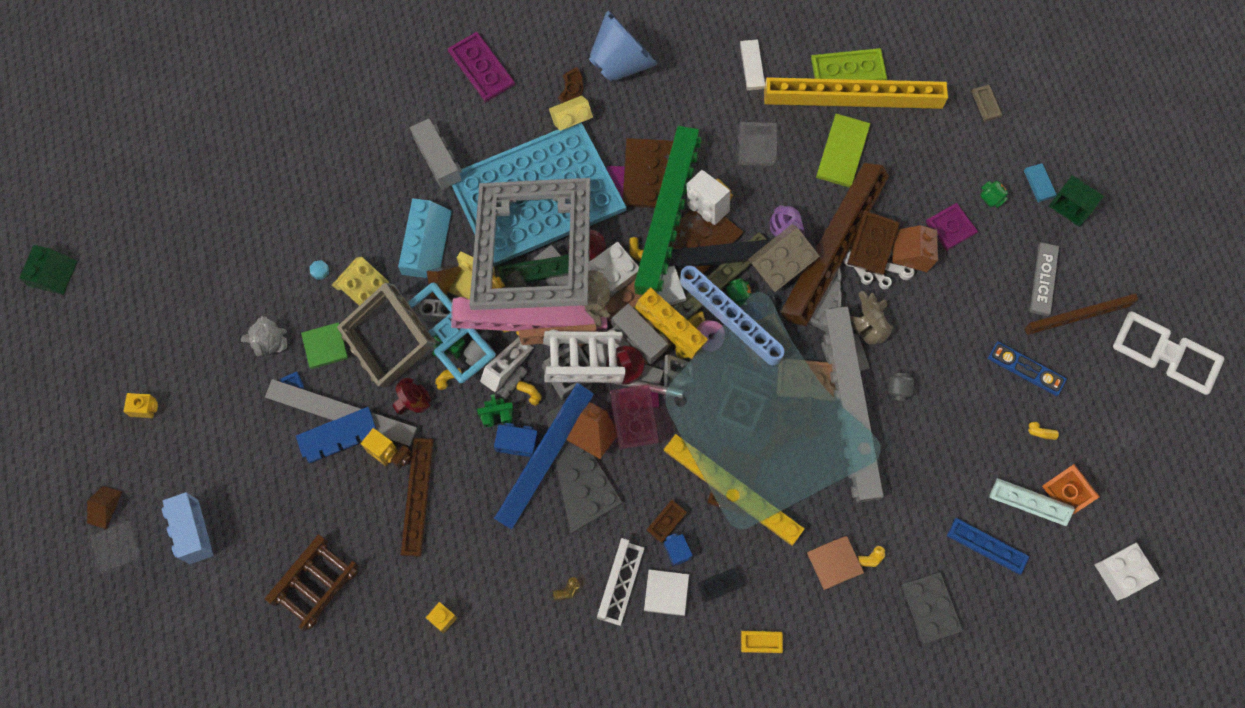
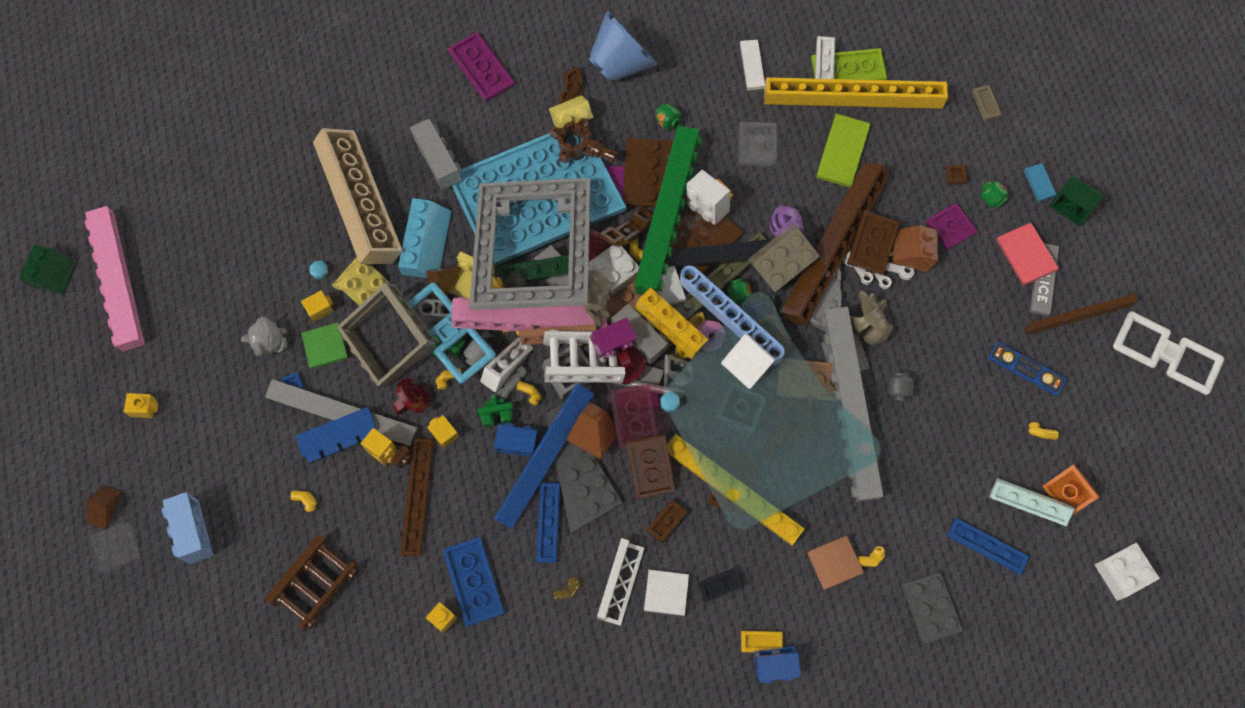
(114, 279): none -> bright pink brick
(306, 498): none -> yellow arm
(318, 306): none -> yellow brick
(357, 196): none -> tan brick
(442, 431): none -> yellow brick
(473, 582): none -> blue tile
(548, 523): none -> blue tile
(589, 146): none -> reddish brown piece
(613, 338): none -> magenta brick
(630, 230): none -> reddish brown slope
(650, 466): none -> reddish brown tile
(668, 116): none -> green head
(670, 402): none -> medium azure tile
(677, 549): blue brick -> none
(748, 361): none -> white tile
(777, 664): none -> blue brick
(825, 57): none -> white tile
(956, 174): none -> reddish brown plate
(1027, 254): none -> coral tile

